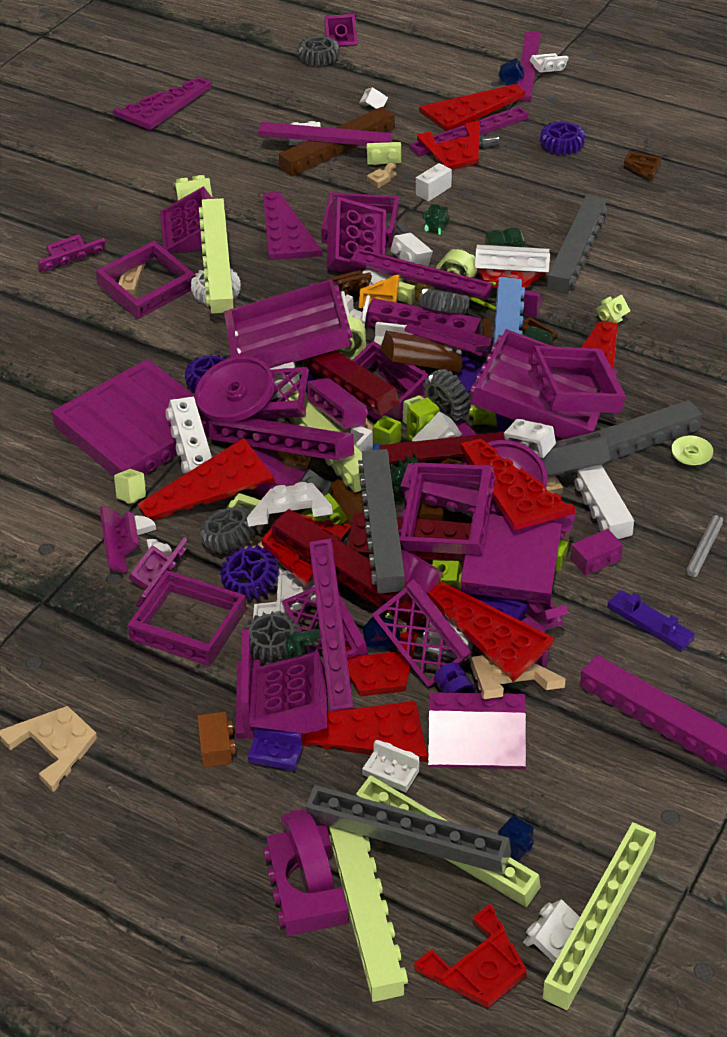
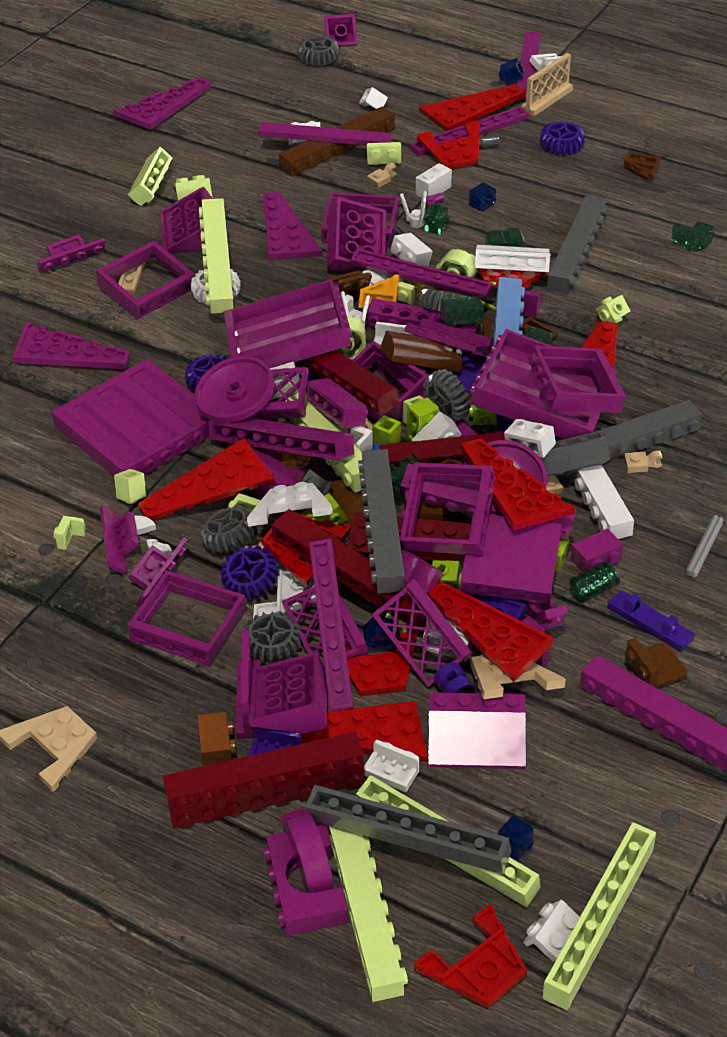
(64, 349): none -> magenta wing
(67, 528): none -> yellowish green bracket
(150, 177): none -> yellowish green brick
(188, 433): white brick -> none
(263, 779): none -> dark red brick
(299, 640): clear green bracket -> none
(416, 217): none -> white plant
(433, 199): none -> magenta arm
(461, 311): none -> clear green brick
(482, 197): none -> clear blue brick
(552, 91): none -> tan fence
(593, 581): none -> clear green piece
(640, 462): none -> tan plate
(654, 664): none -> reddish brown bracket
(692, 450): yellowish green dish -> none
(694, 238): none -> clear green brick

